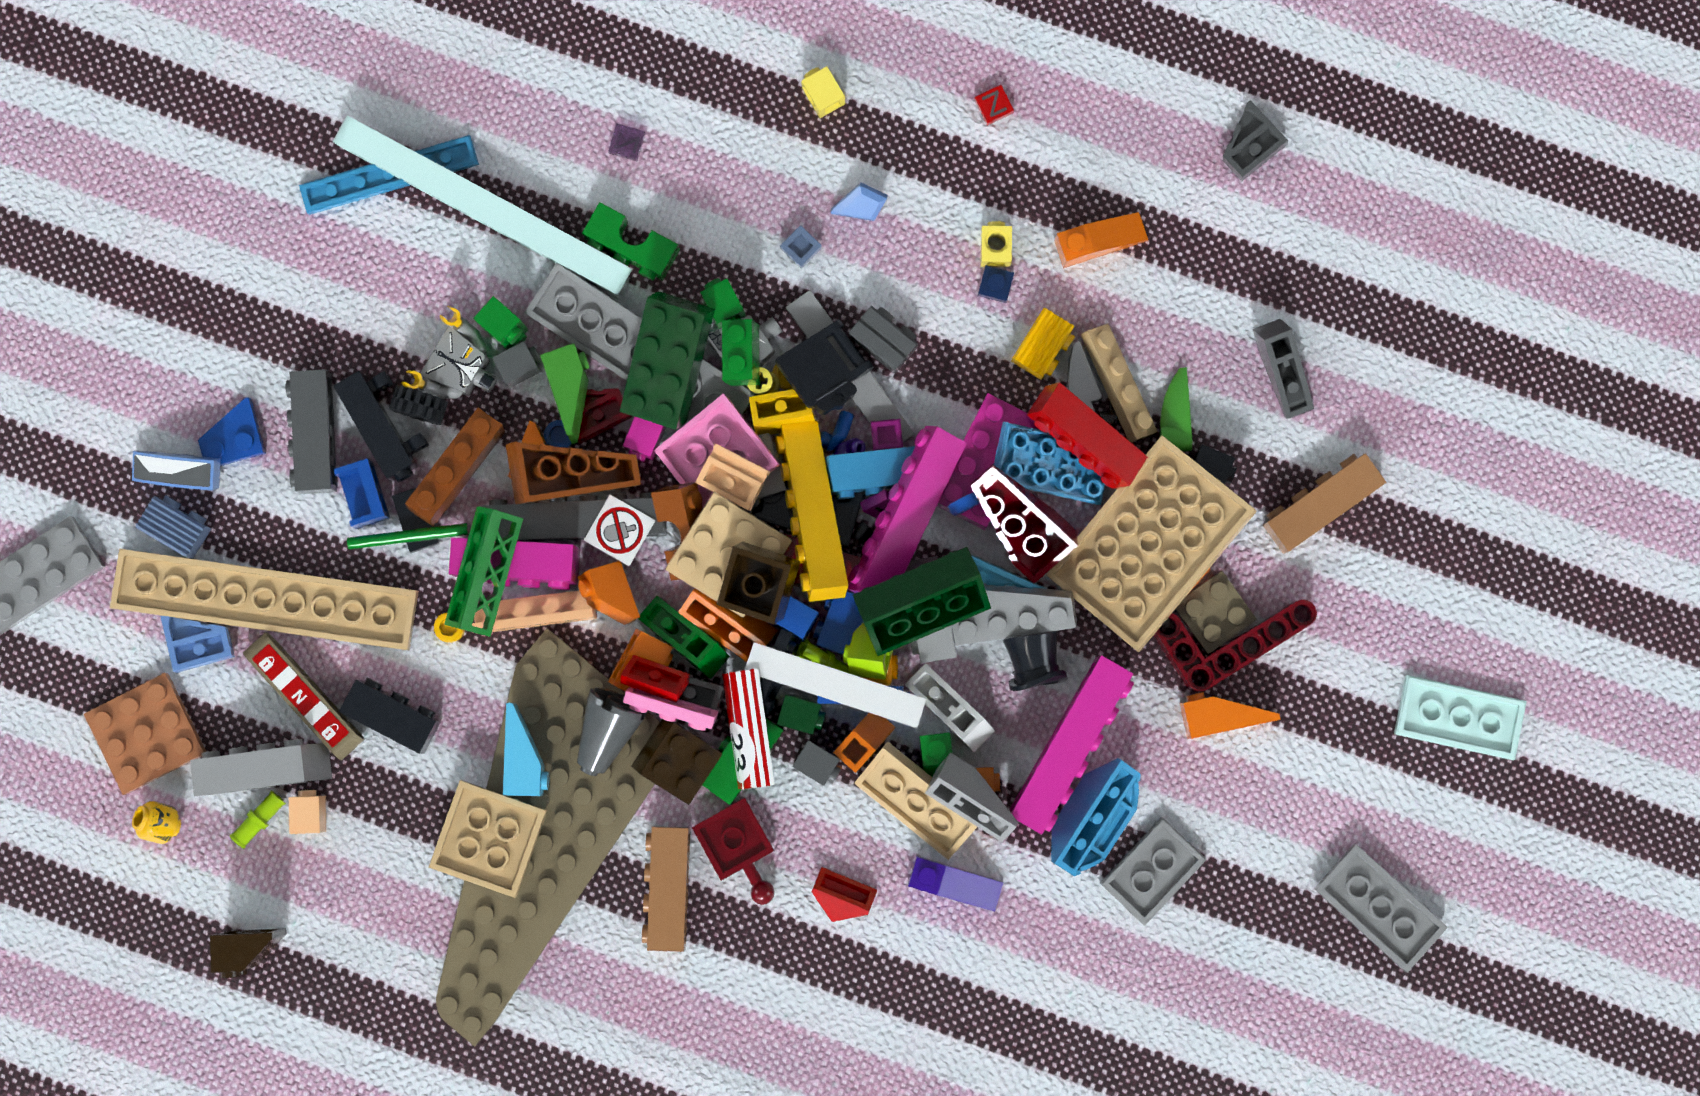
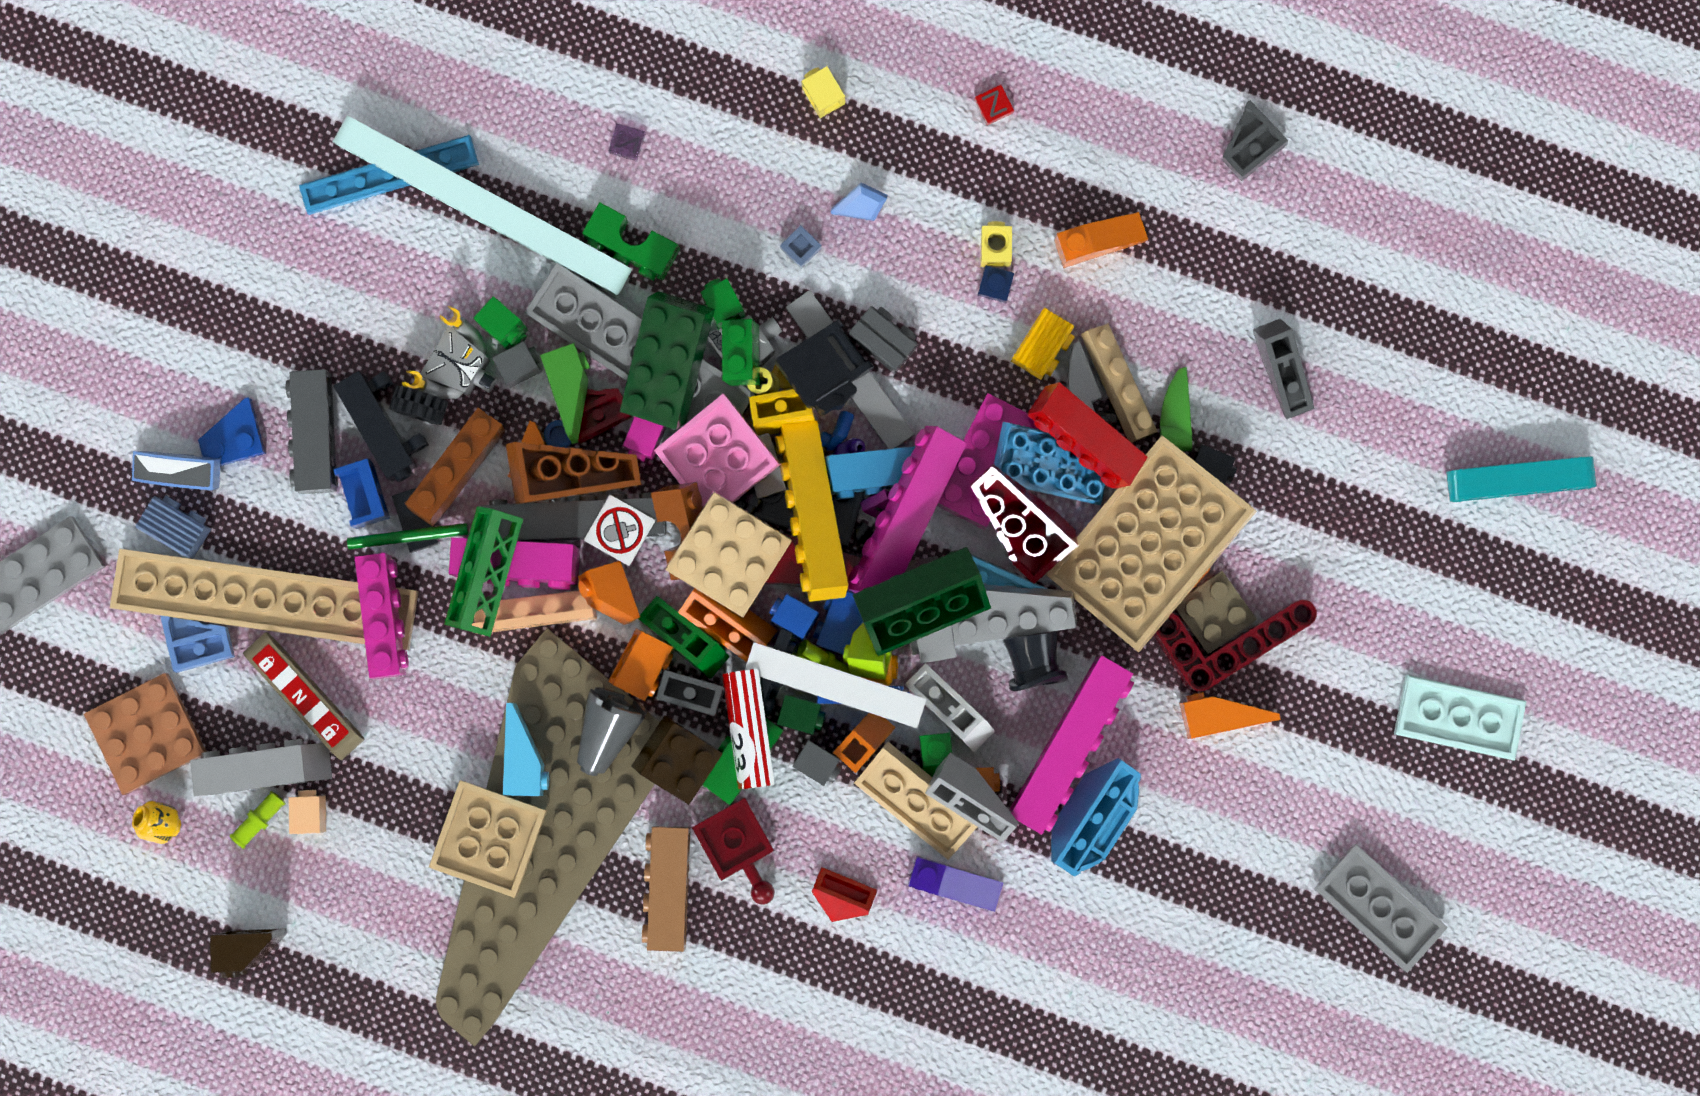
(381, 616): none -> dark pink brick
(390, 715): black brick -> none
(447, 633): yellow tile -> none
(654, 678): red plate -> none
(697, 716): bright pink plate -> none
(732, 477): light nougat plate -> none
(758, 582): dark brown brick -> none
(886, 434): magenta tile -> none
(963, 504): blue tile -> none
(1153, 871): light grey tile -> none
(1324, 503): medium nougat brick -> none
(1521, 479): none -> teal beam

